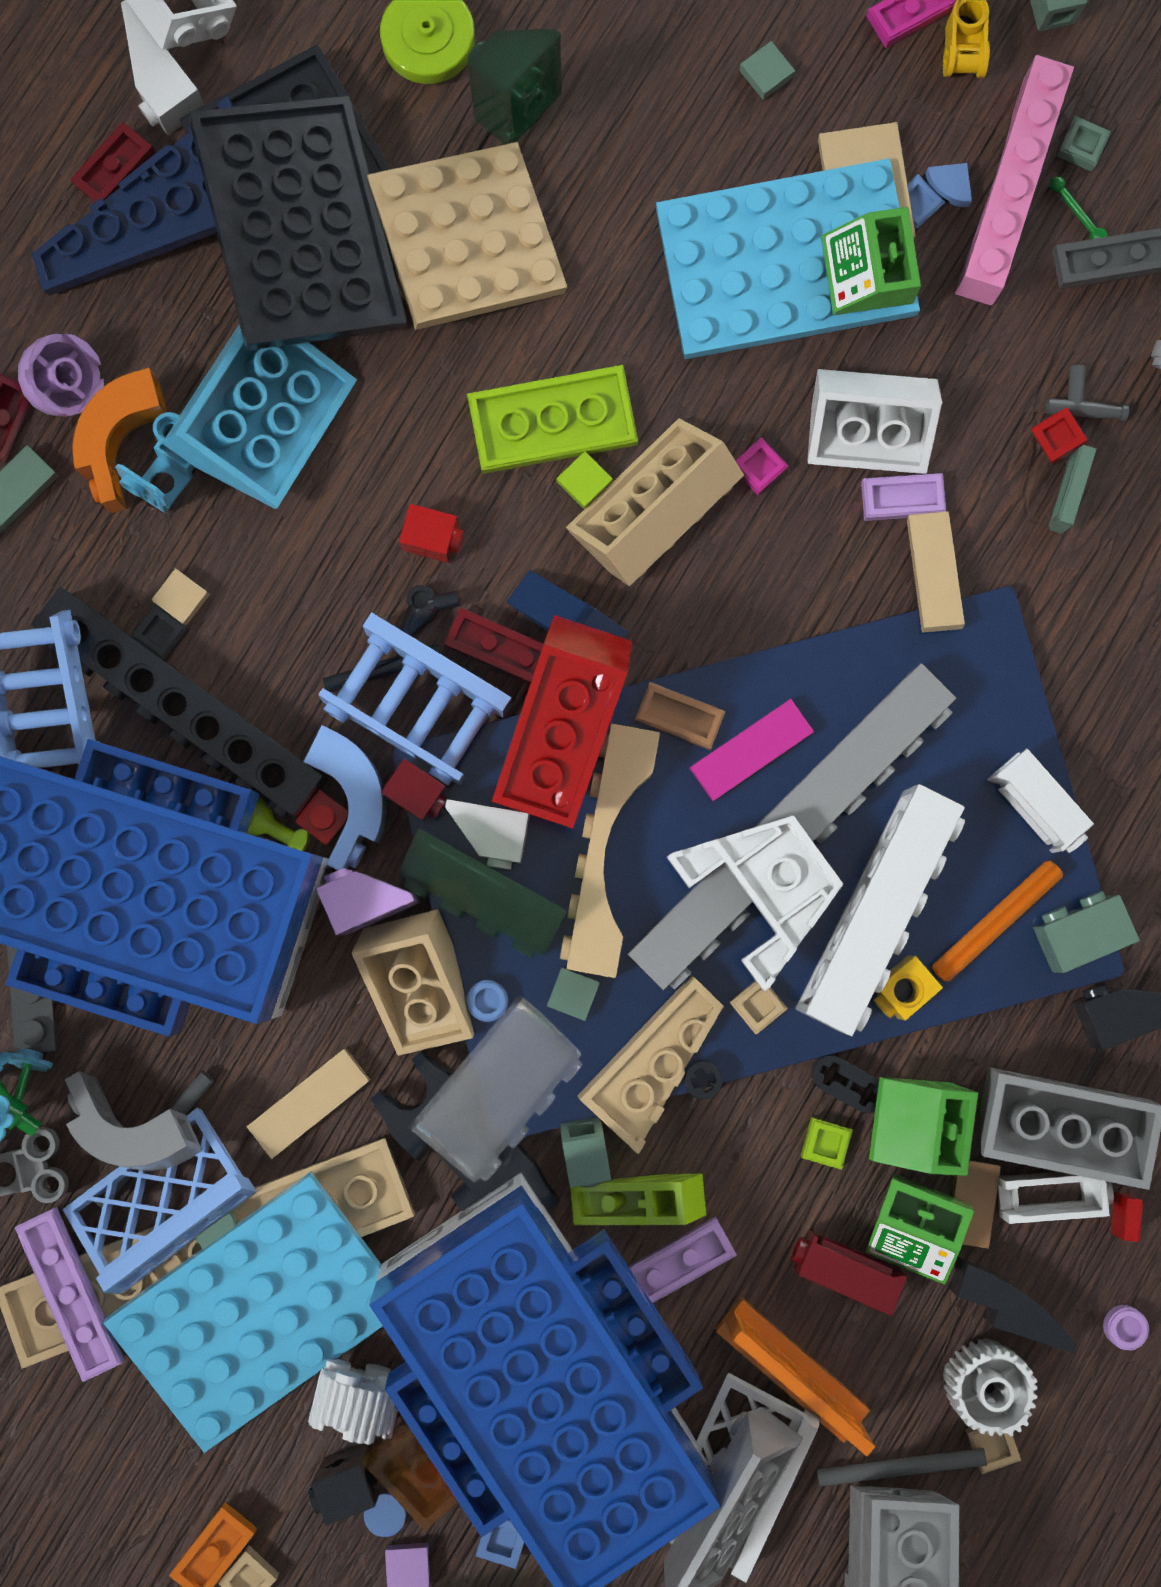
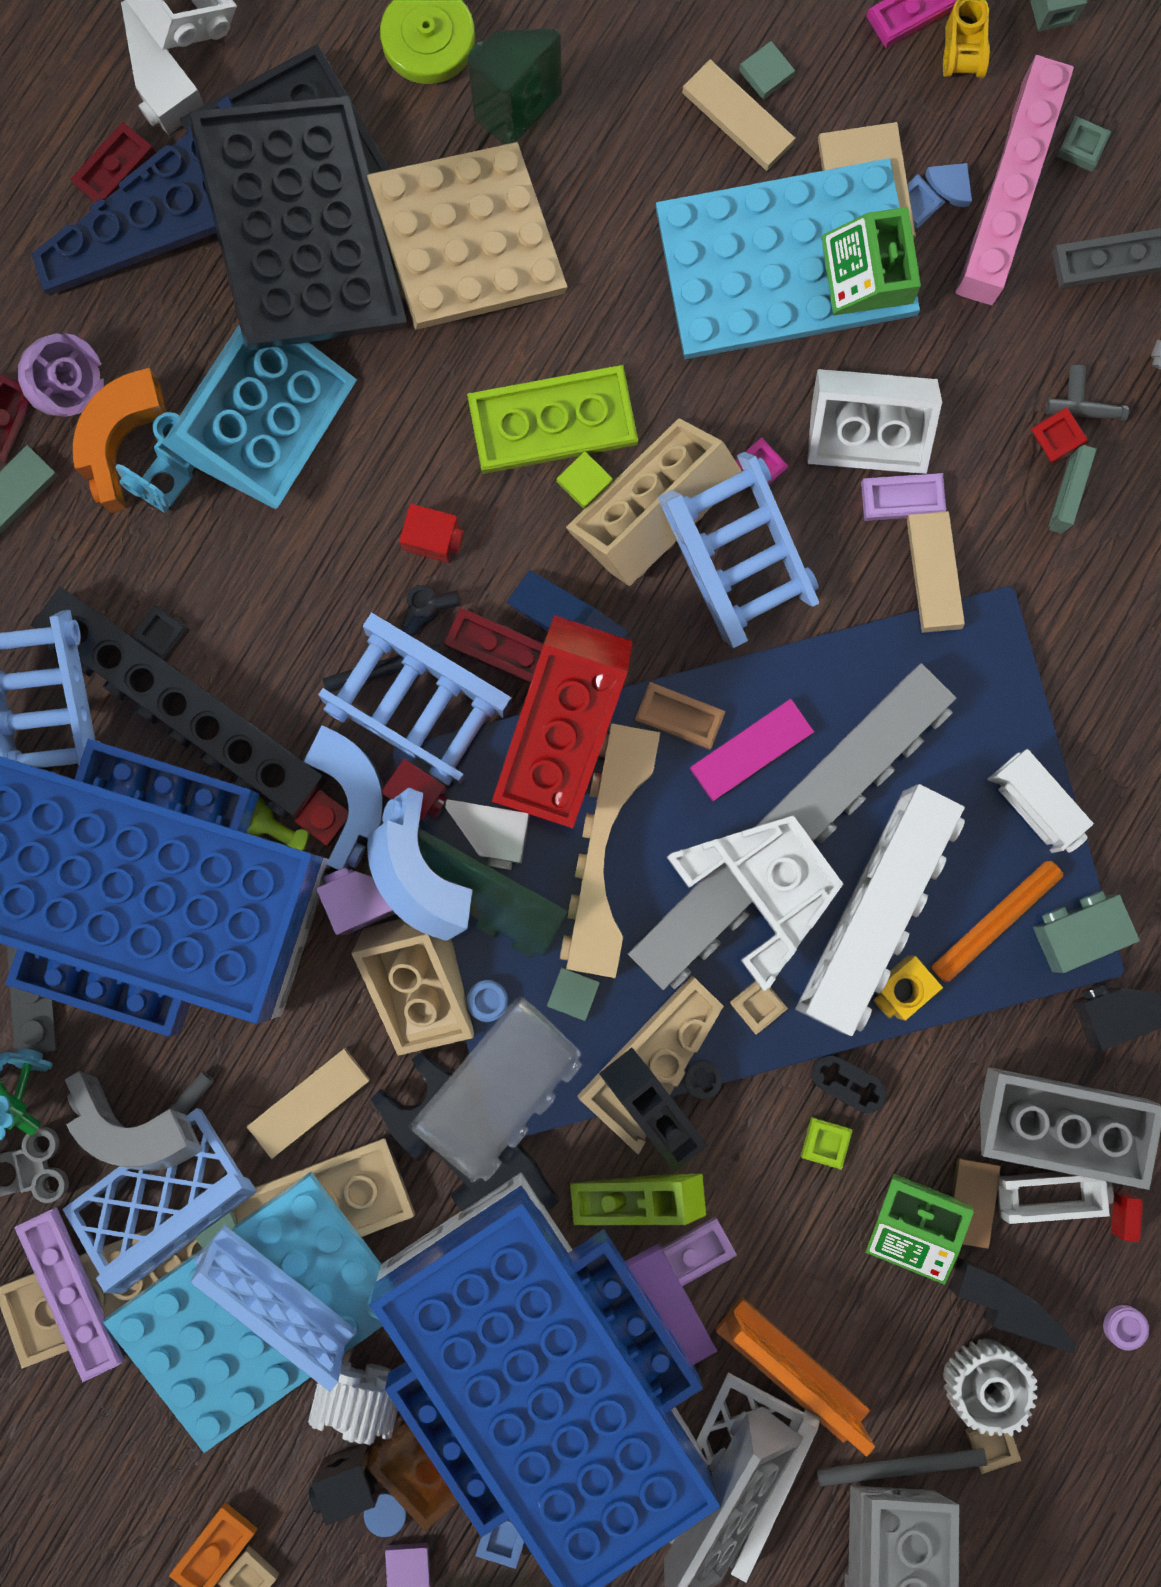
(180, 597): tan tile -> none
(273, 1306): none -> light blue fence
(405, 878): none -> light blue arch
(585, 1152): sand green brick -> none
(653, 1109): none -> black slope
(672, 1302): none -> medium lavender tile
(700, 547): none -> light blue fence
(738, 115): none -> tan tile
(848, 1272): dark red window -> none
(923, 1125): bright green slope -> none
(1057, 184): green hinge -> none

